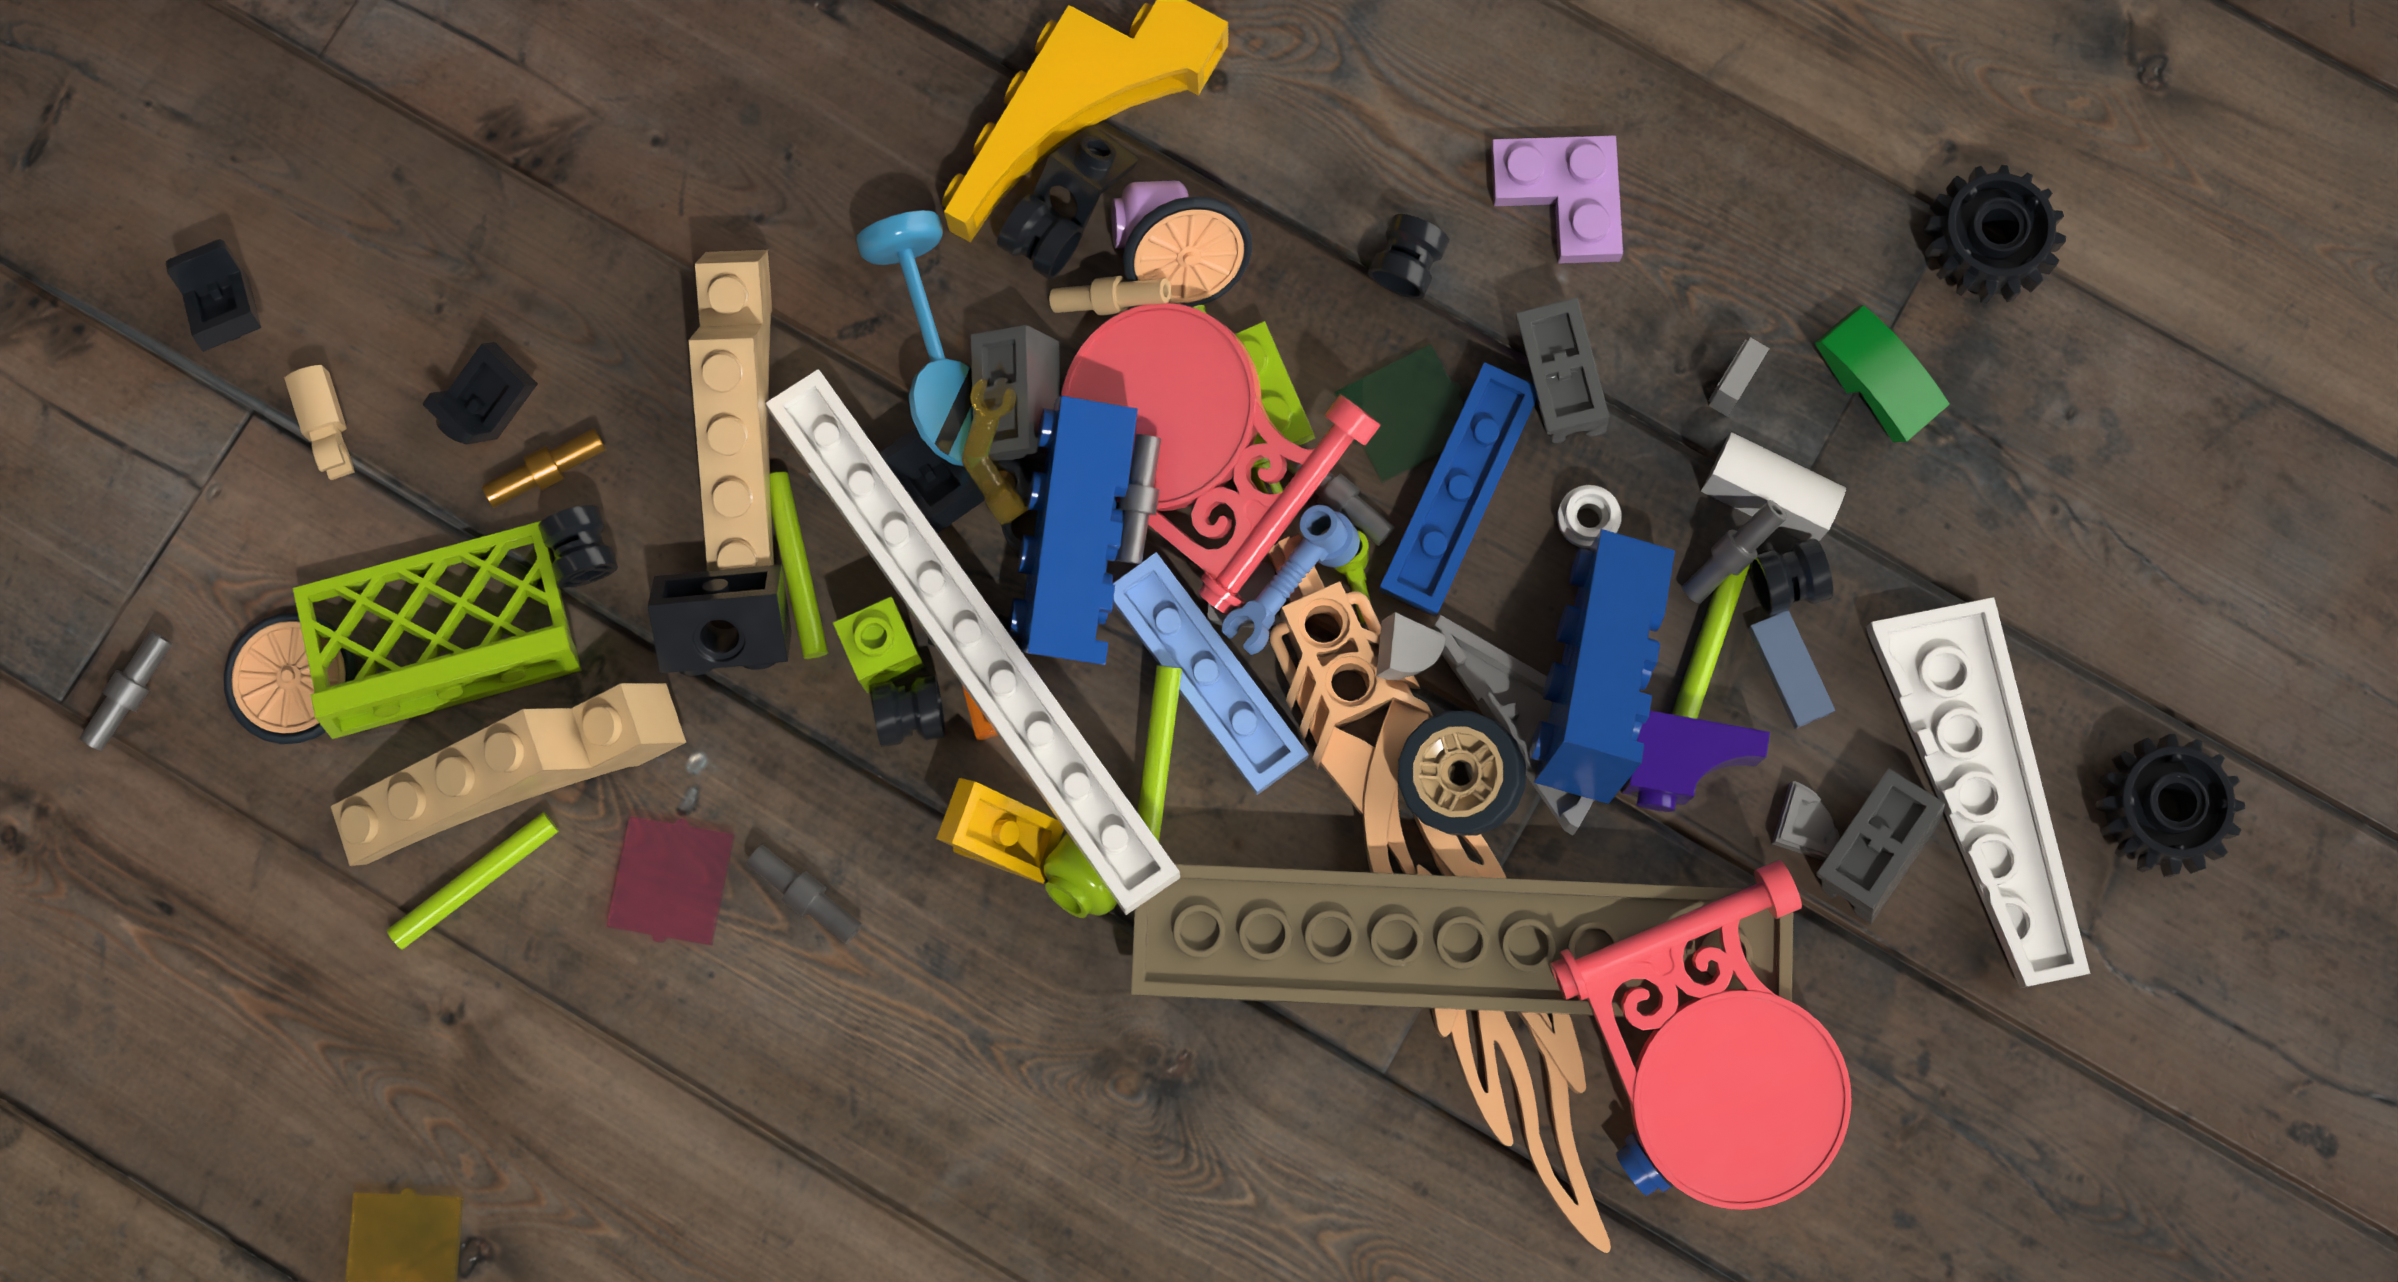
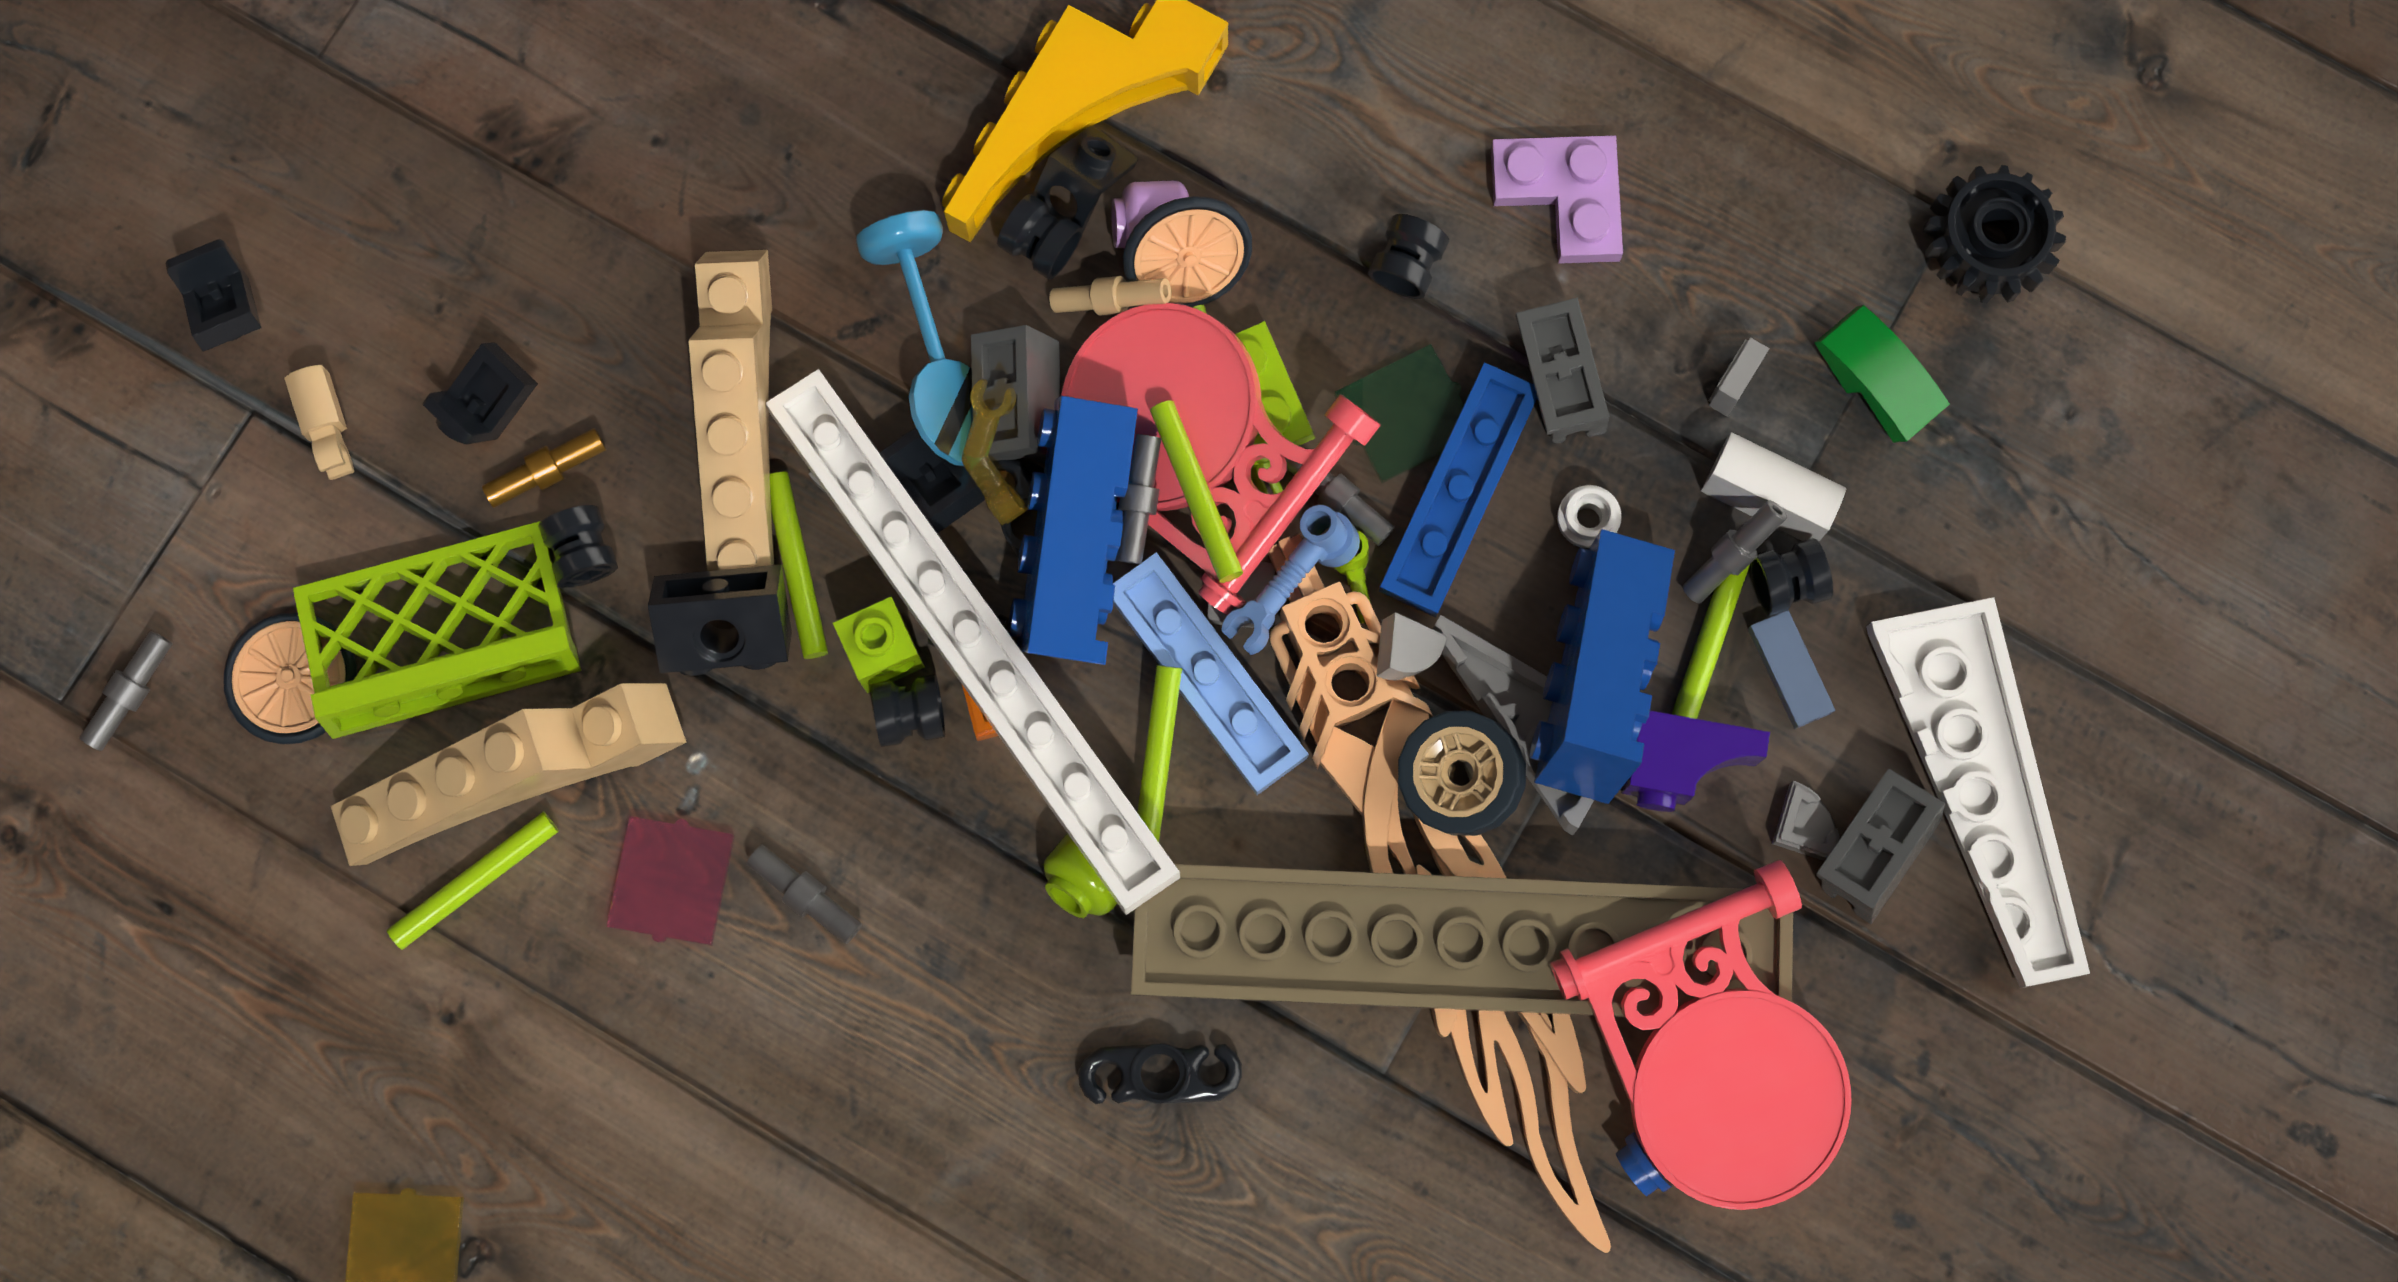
(999, 830): yellow slope -> none
(1131, 1060): none -> black piece
(1196, 491): none -> lime bar
(2204, 799): black gear -> none

